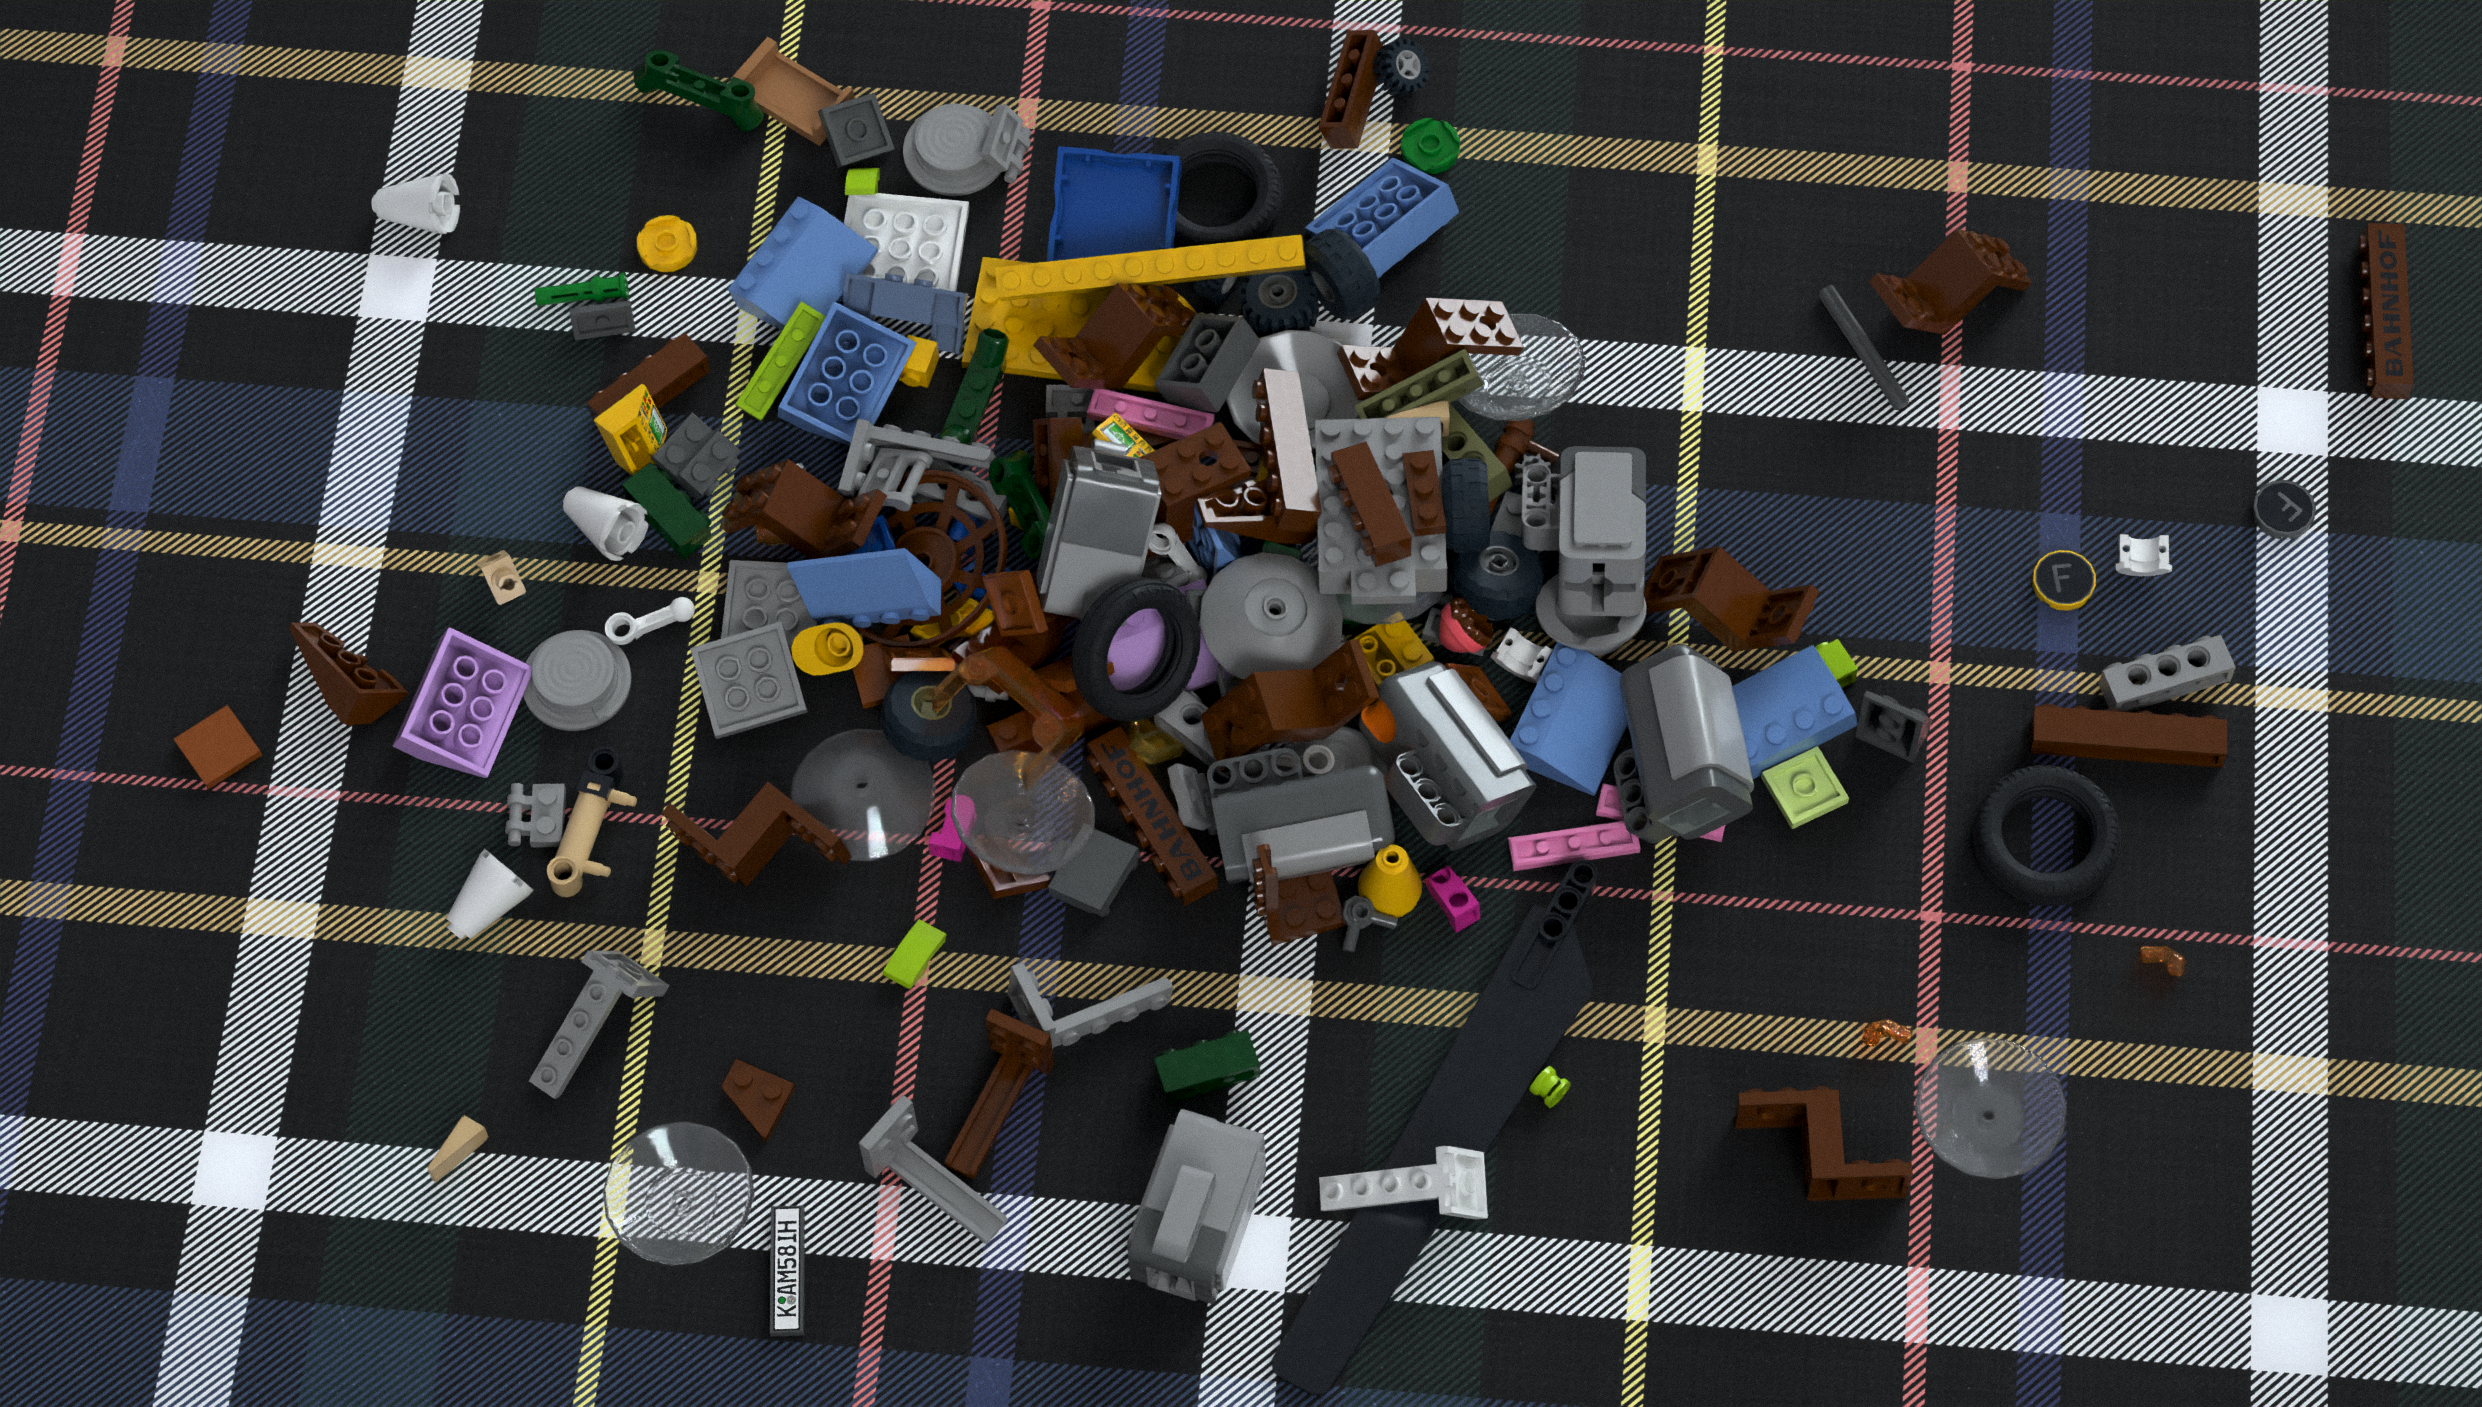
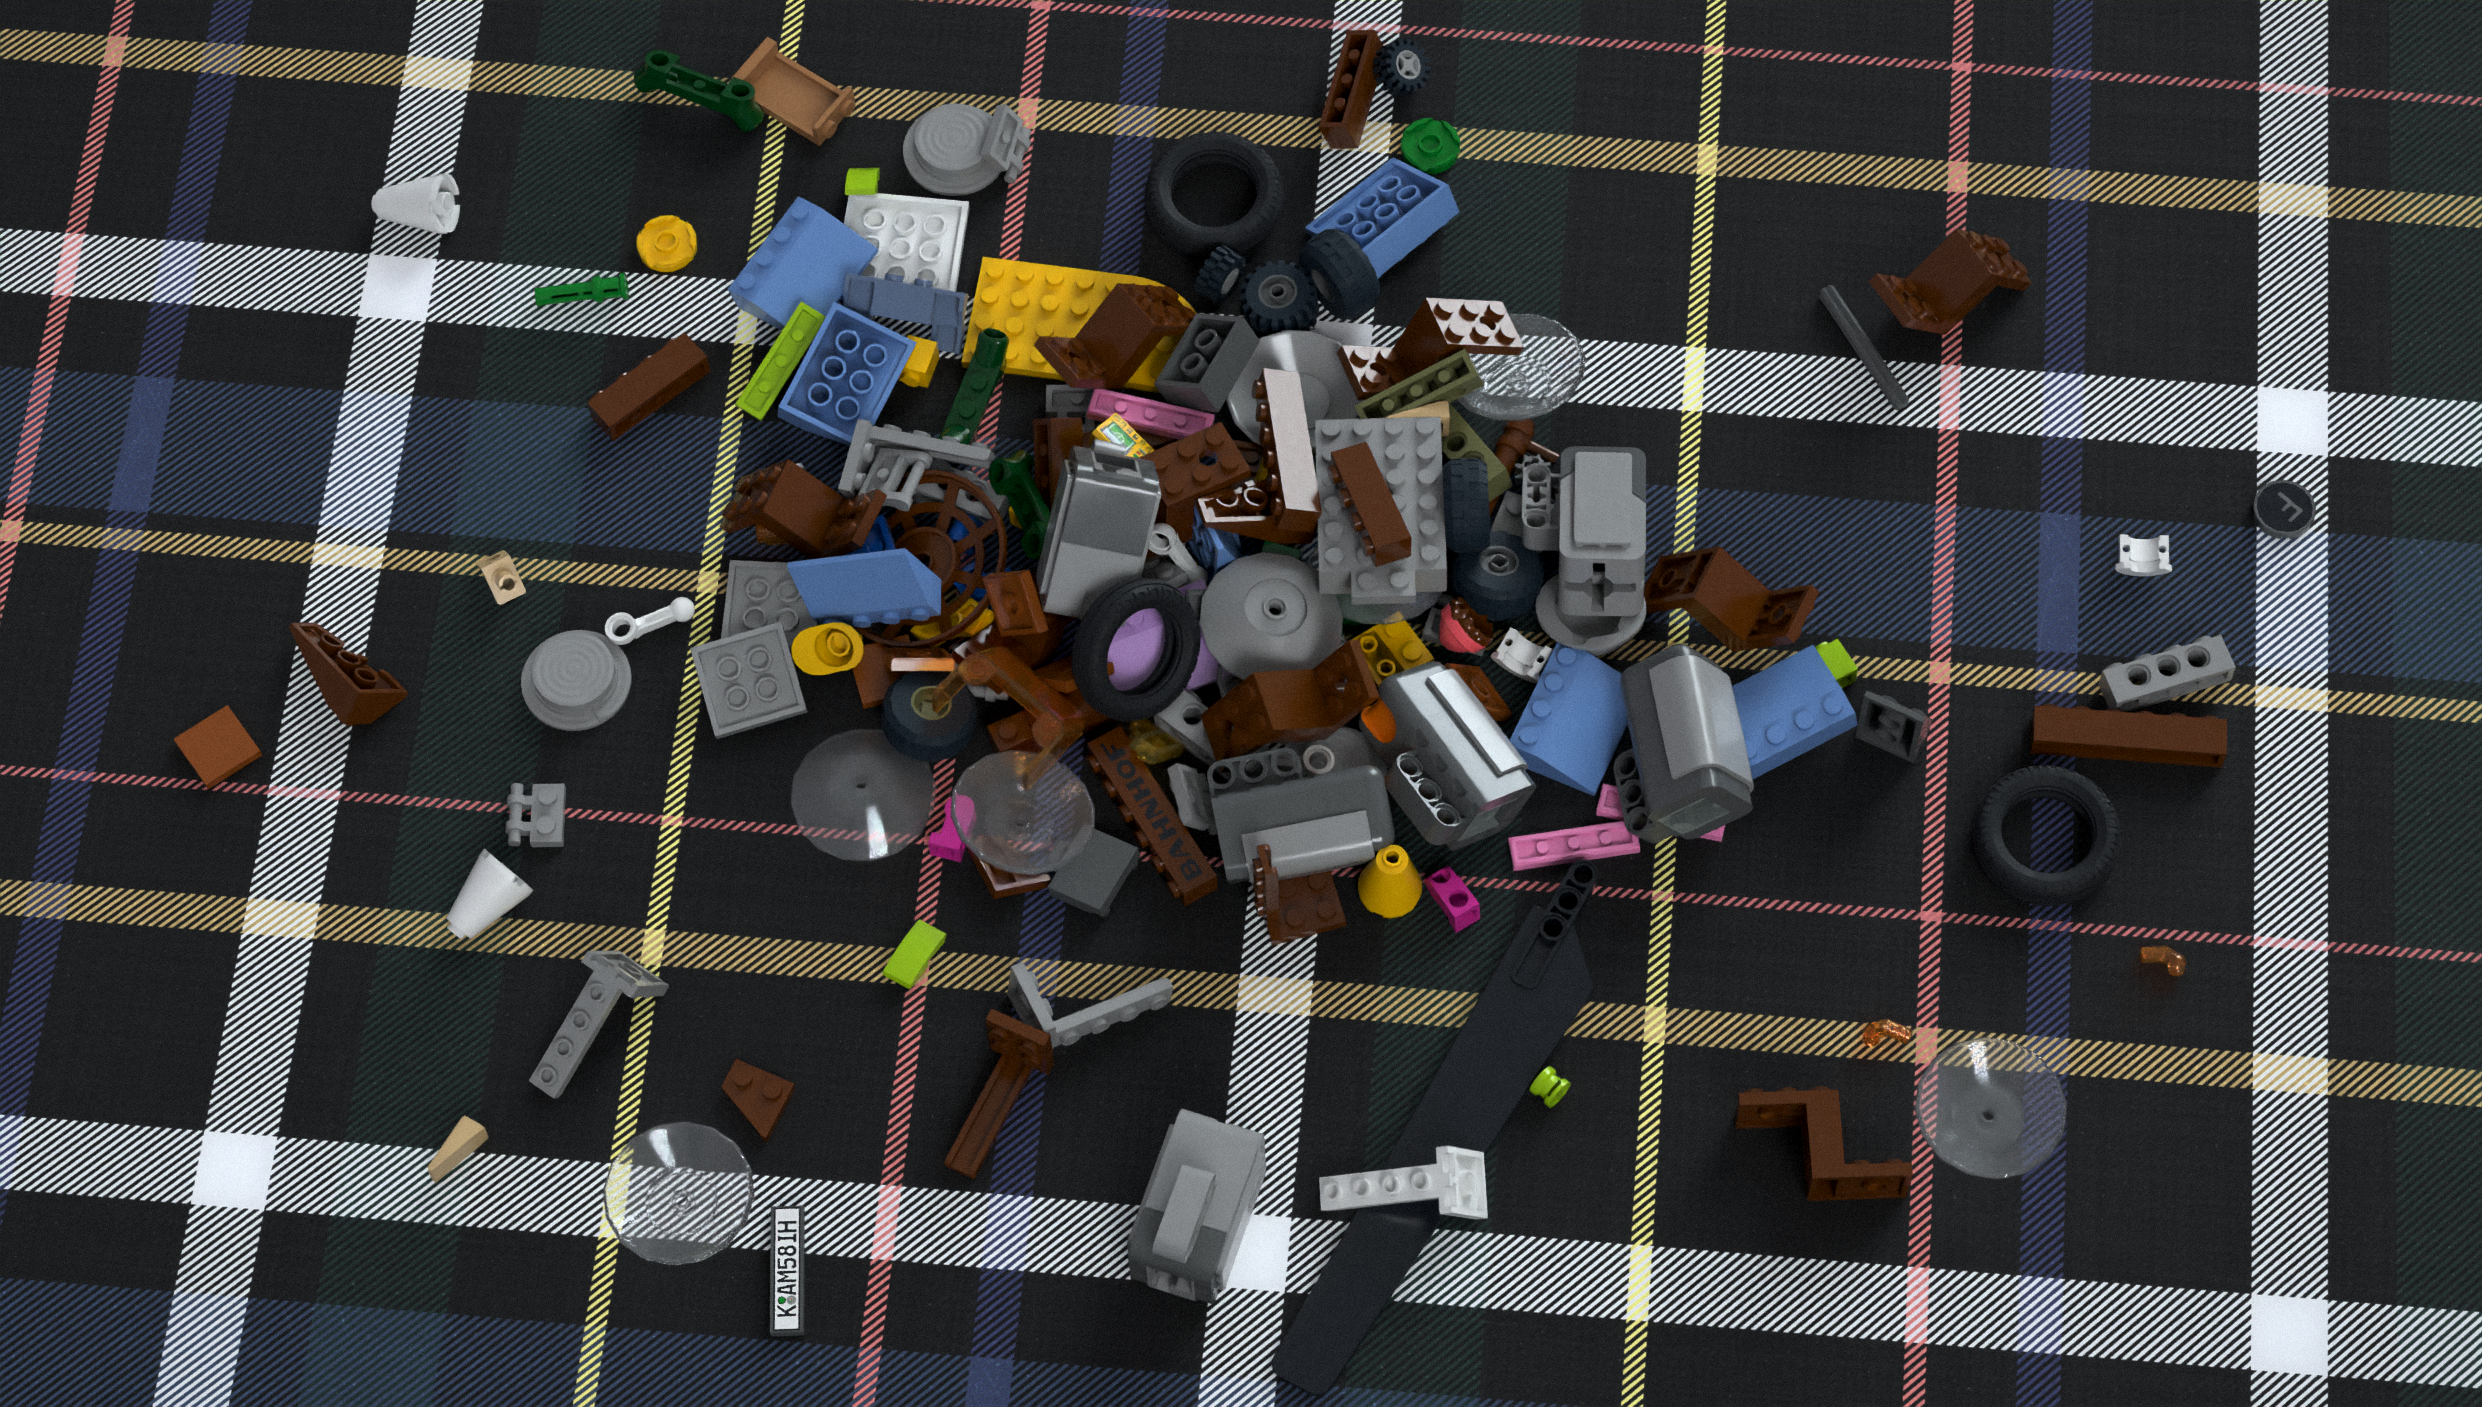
(463, 705): lavender slope -> none
(595, 796): tan piece -> none
(602, 320): dark grey hinge -> none
(607, 521): white cone -> none
(633, 430): yellow slope -> none
(668, 510): dark green brick -> none
(697, 457): dark grey plate -> none
(756, 835): reddish brown bracket -> none
(856, 130): dark grey plate -> none
(890, 1147): light grey bracket -> none
(1113, 203): blue tile -> none
(1150, 267): yellow brick -> none
(1207, 1066): dark green brick -> none
(1358, 914): dark grey piece -> none
(1424, 493): reddish brown plate -> none
(1804, 787): yellowish green plate -> none
(2064, 580): black tile -> none
(2386, 311): reddish brown brick -> none

